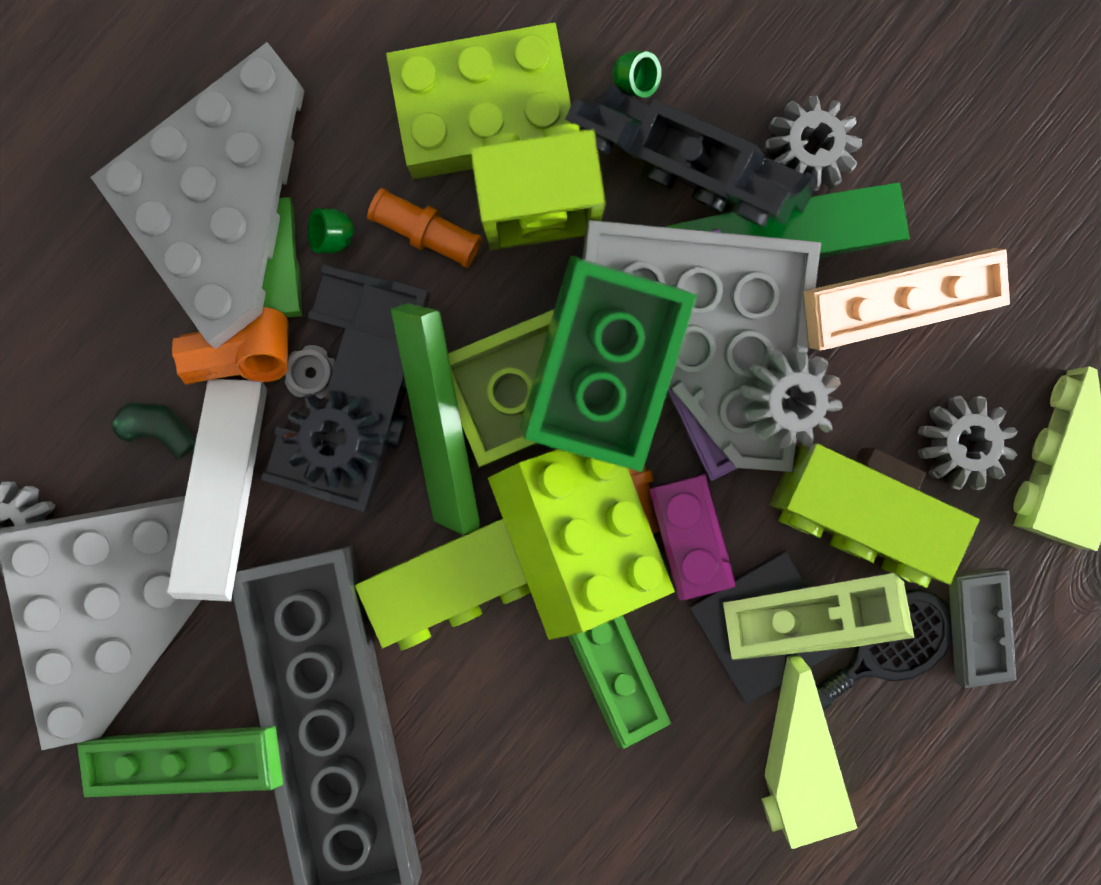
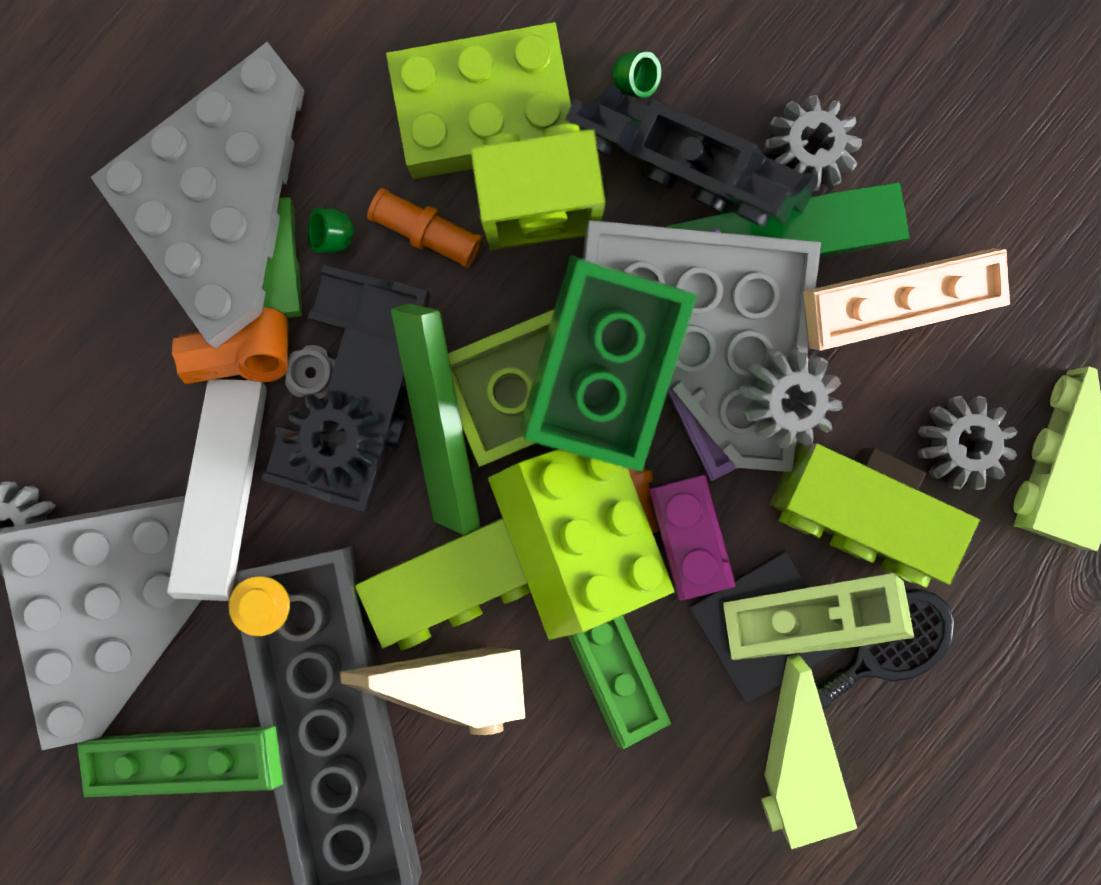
(154, 420): clear green arm -> none
(259, 606): none -> yellow plate
(461, 687): none -> slope
(982, 627): dark grey plate -> none

